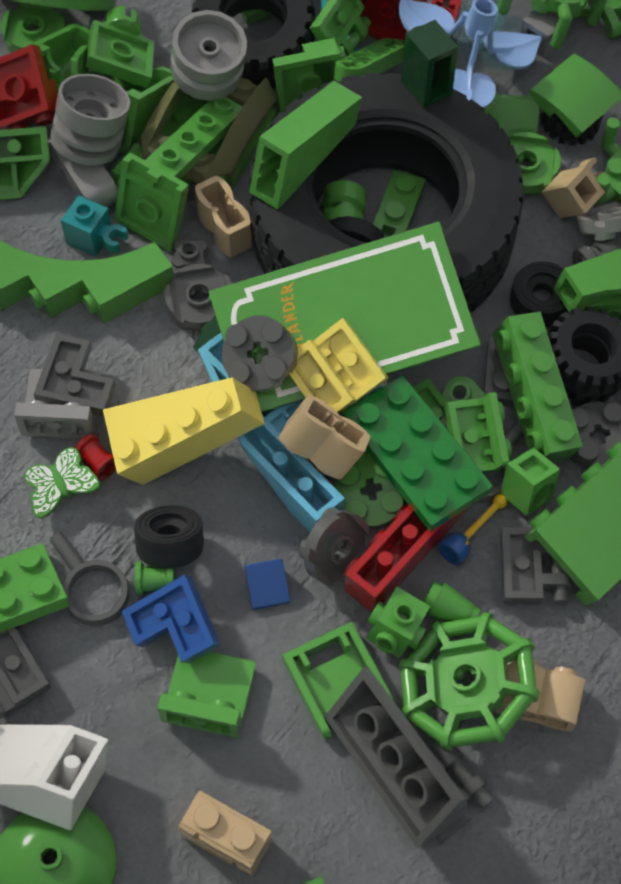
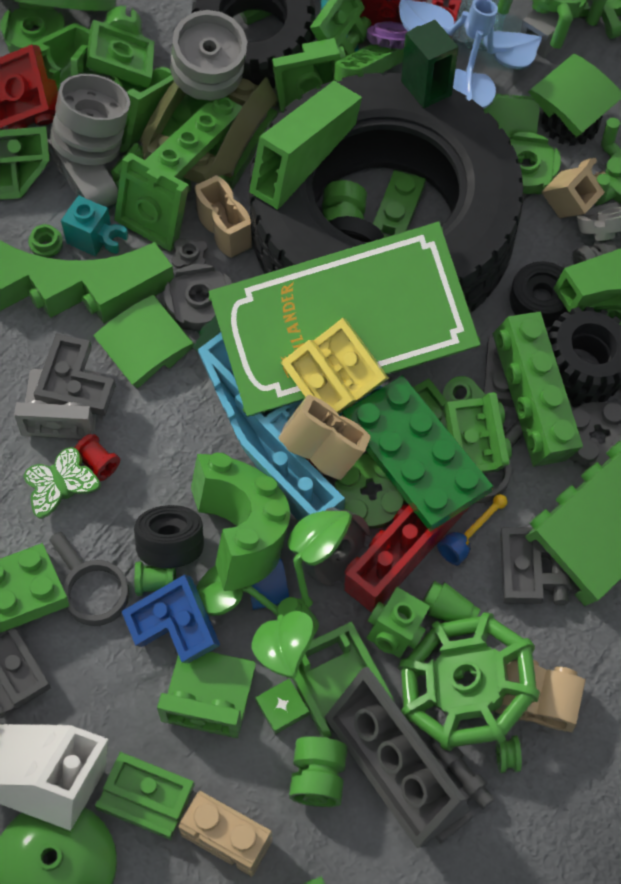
(42, 234): none -> bright green plate
(144, 340): none -> bright green slope
(145, 795): none -> bright green plate
(178, 427): light yellow wedge -> none
(243, 339): dark grey plate -> none
(253, 505): none -> bright green brick
(282, 706): none -> bright green tile
(284, 642): none -> bright green plant
(317, 777): none -> bright green wheel
(387, 35): none -> medium lavender gear
(509, 755): none -> bright green bush
(530, 481): bright green brick -> none

